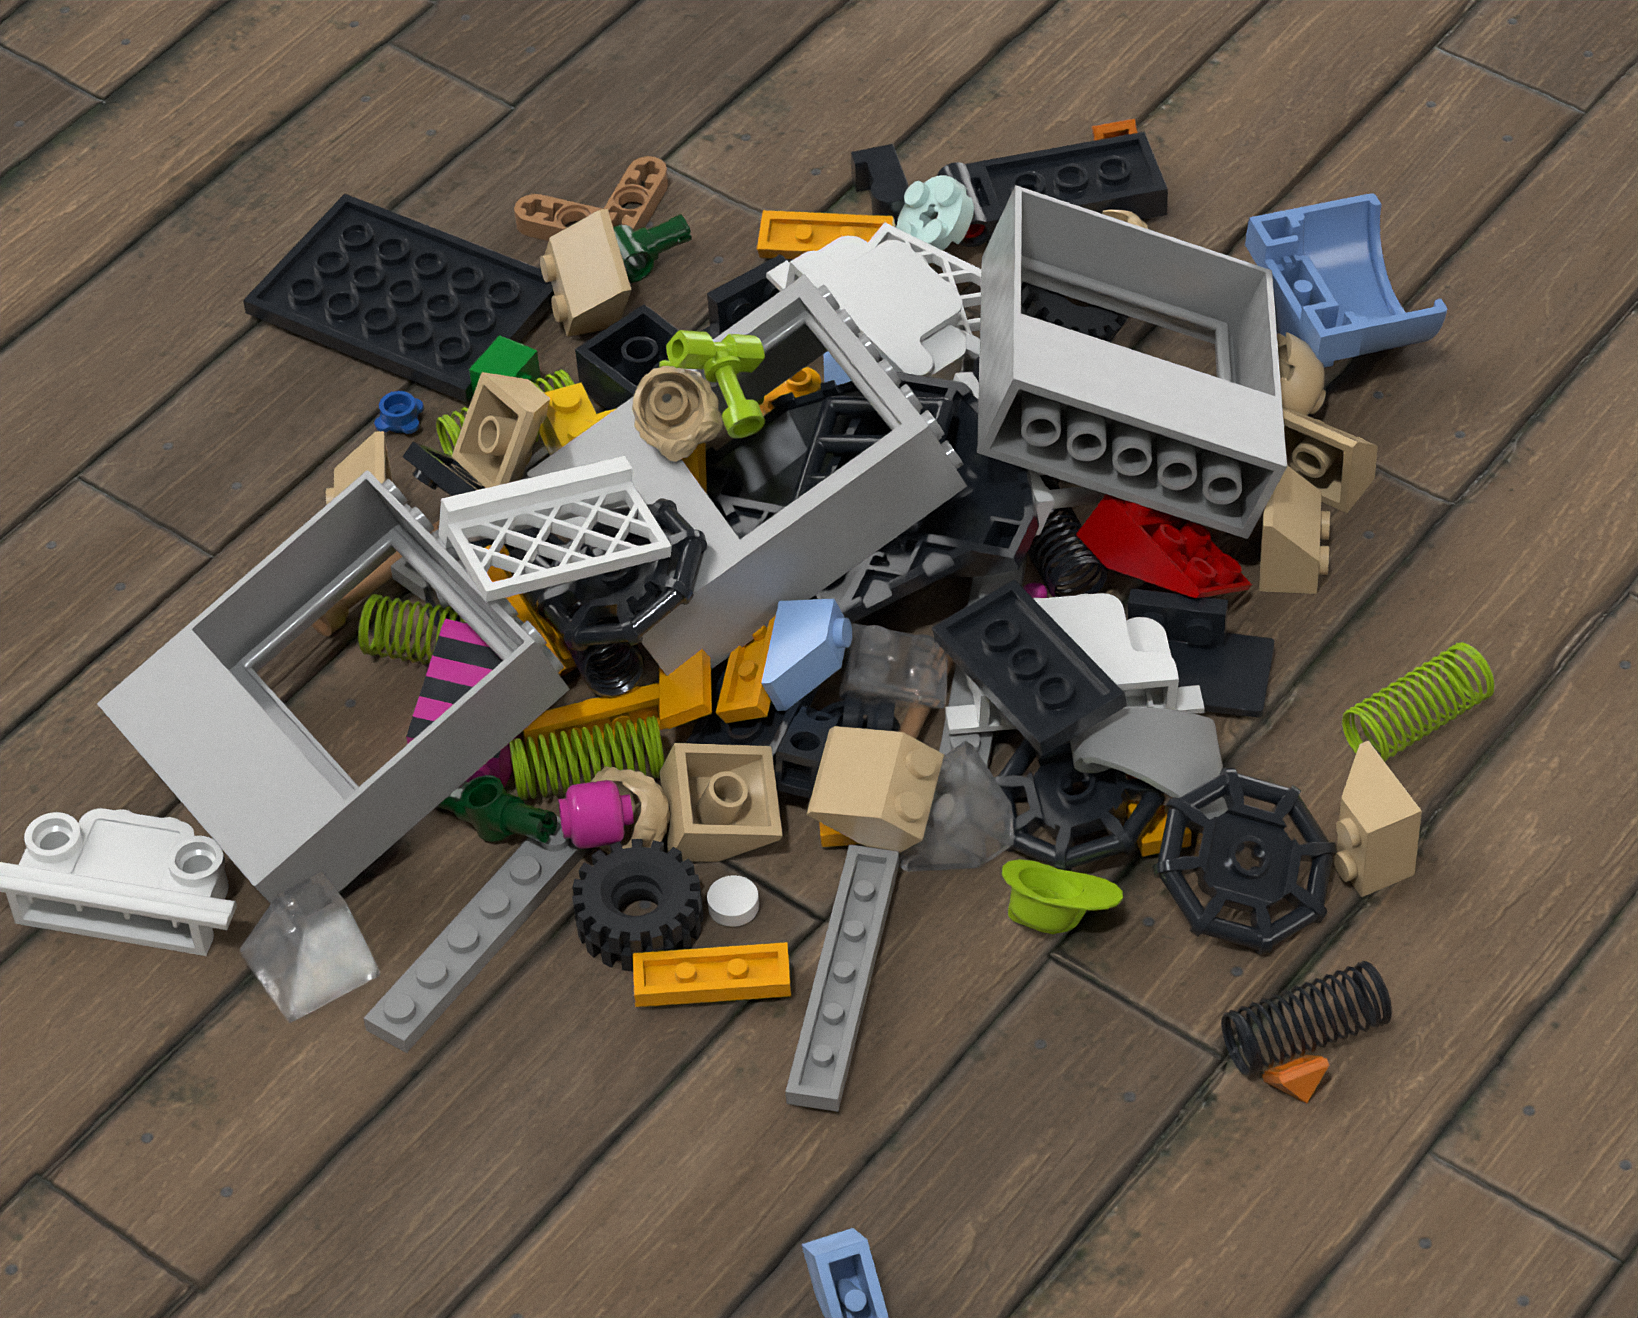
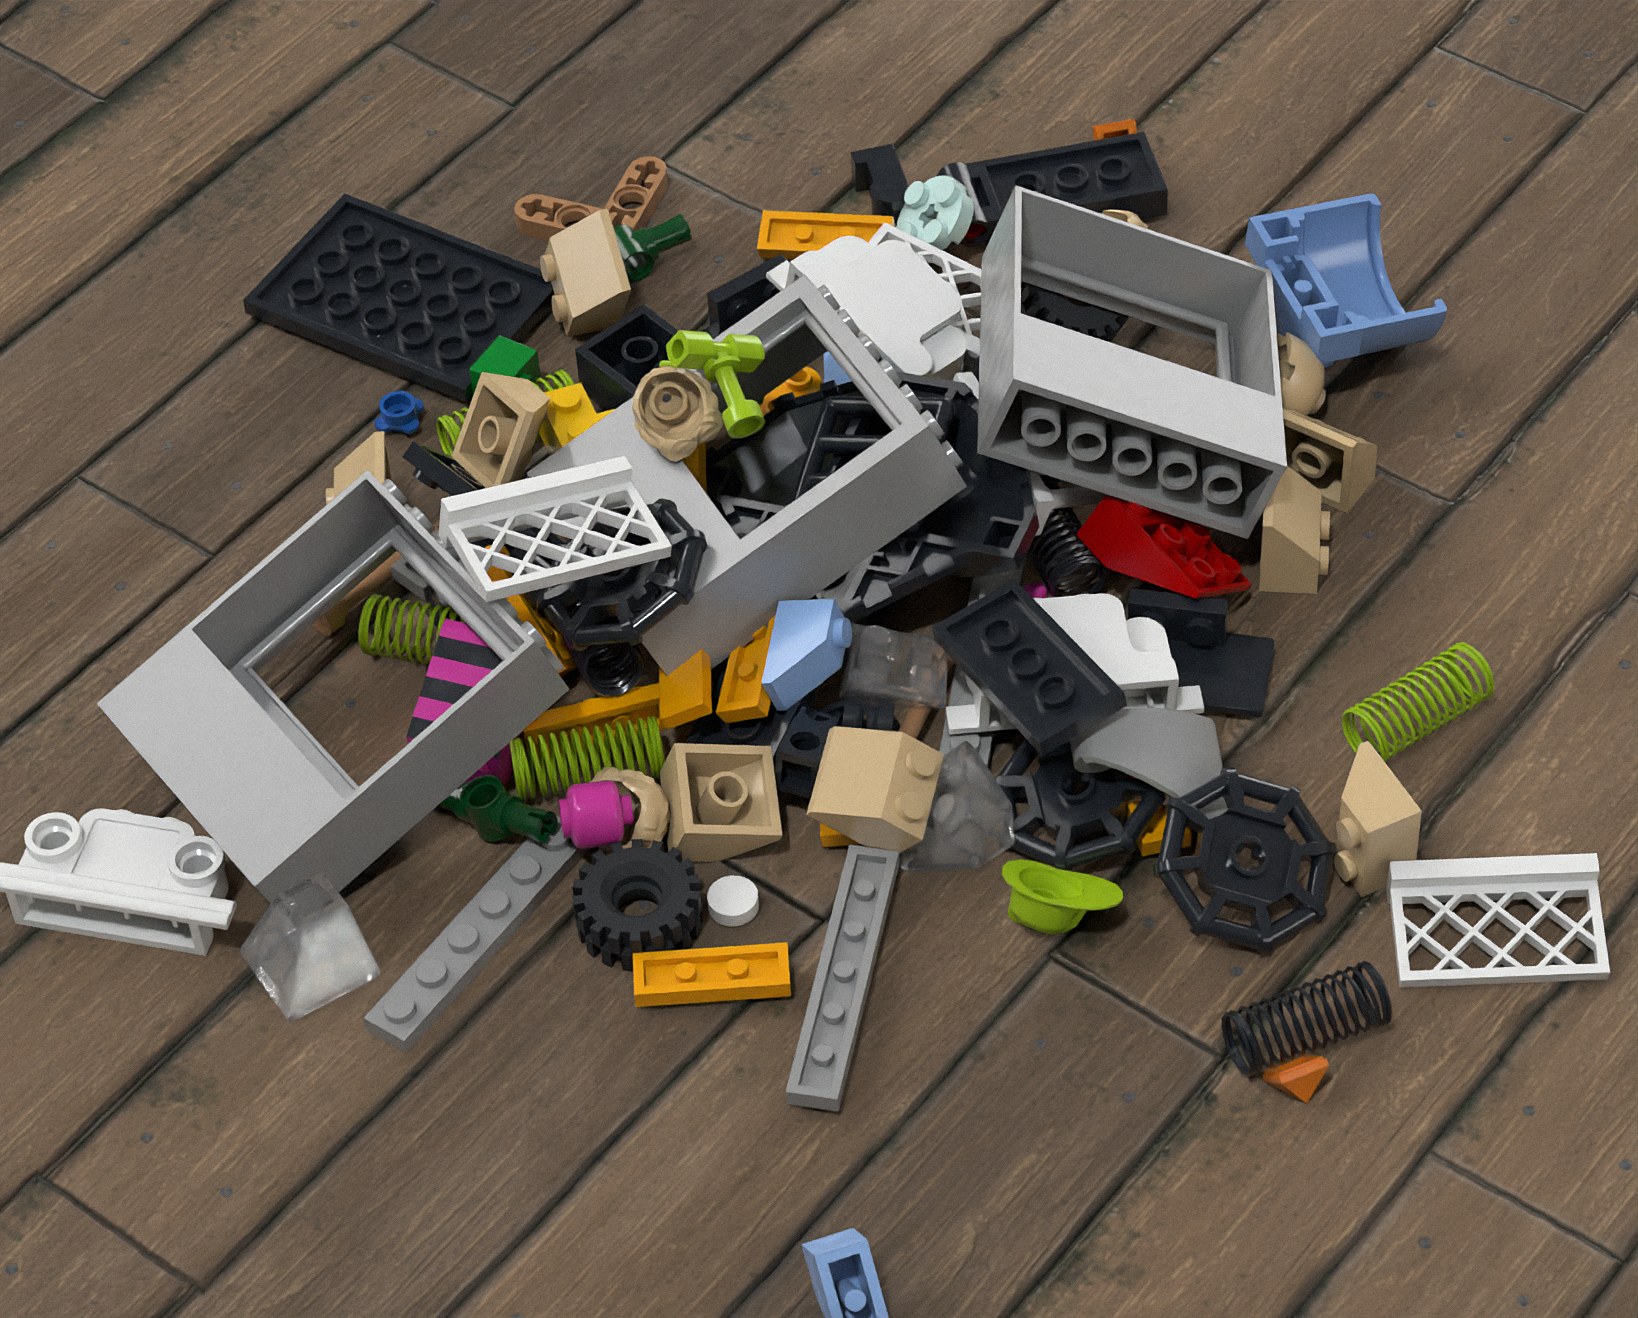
(1505, 881): none -> white fence

